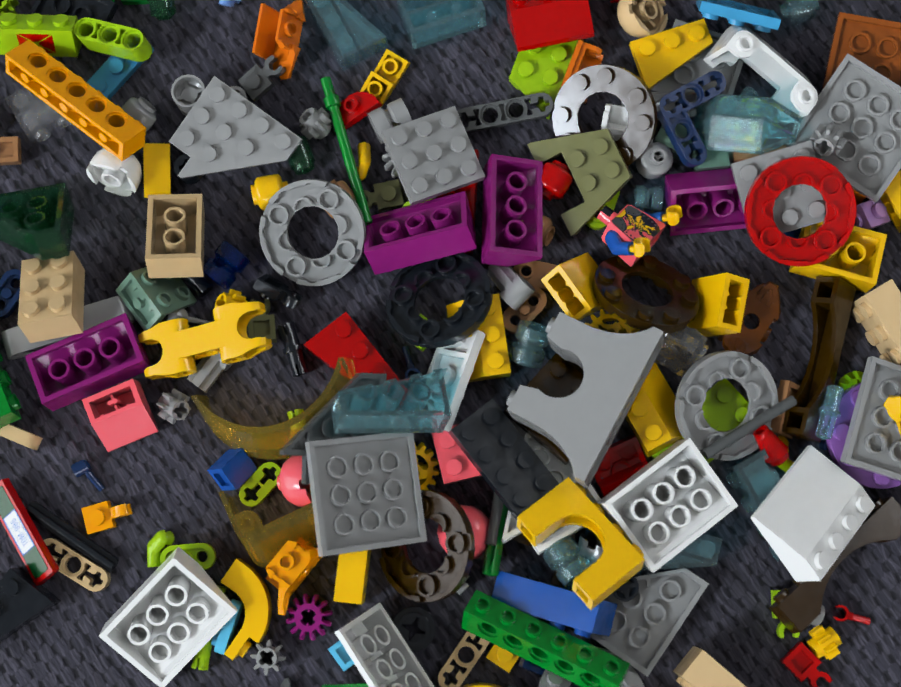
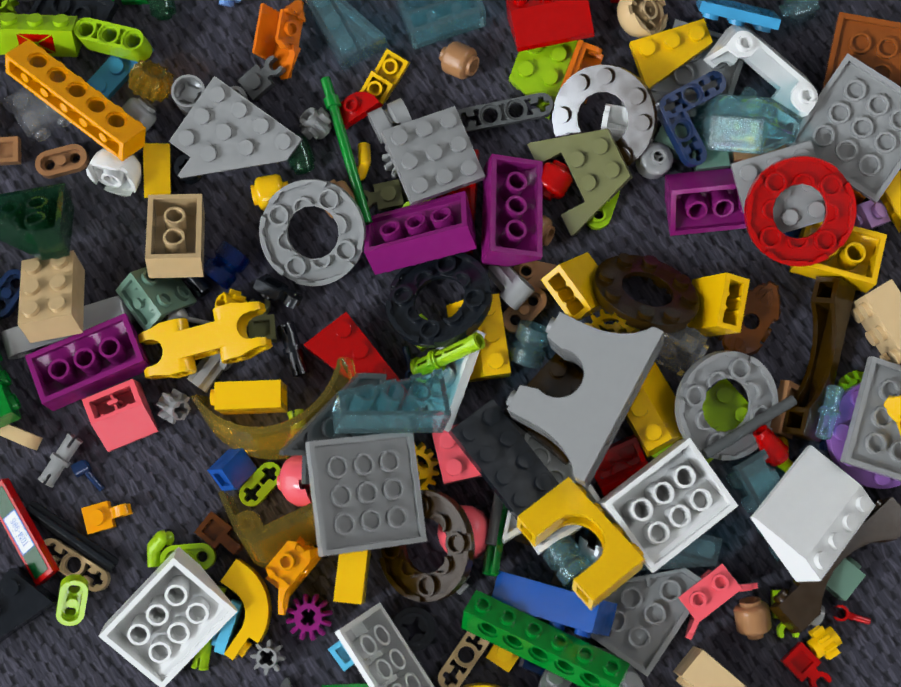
(60, 460): none -> light grey pin
(63, 162): none -> medium nougat plate
(73, 598): none -> lime plate
(150, 81): none -> clear yellow gear
(216, 532): none -> reddish brown plate
(249, 397): none -> yellow brick
(441, 358): none -> lime pin
(459, 60): none -> medium nougat head
(628, 590): black wheel -> none
(635, 231): torso -> none
(642, 196): clear light blue wheel -> none
(709, 594): none -> coral piece
(752, 617): none -> medium nougat head
(828, 139): light grey gear -> none
(845, 579): none -> sand green brick

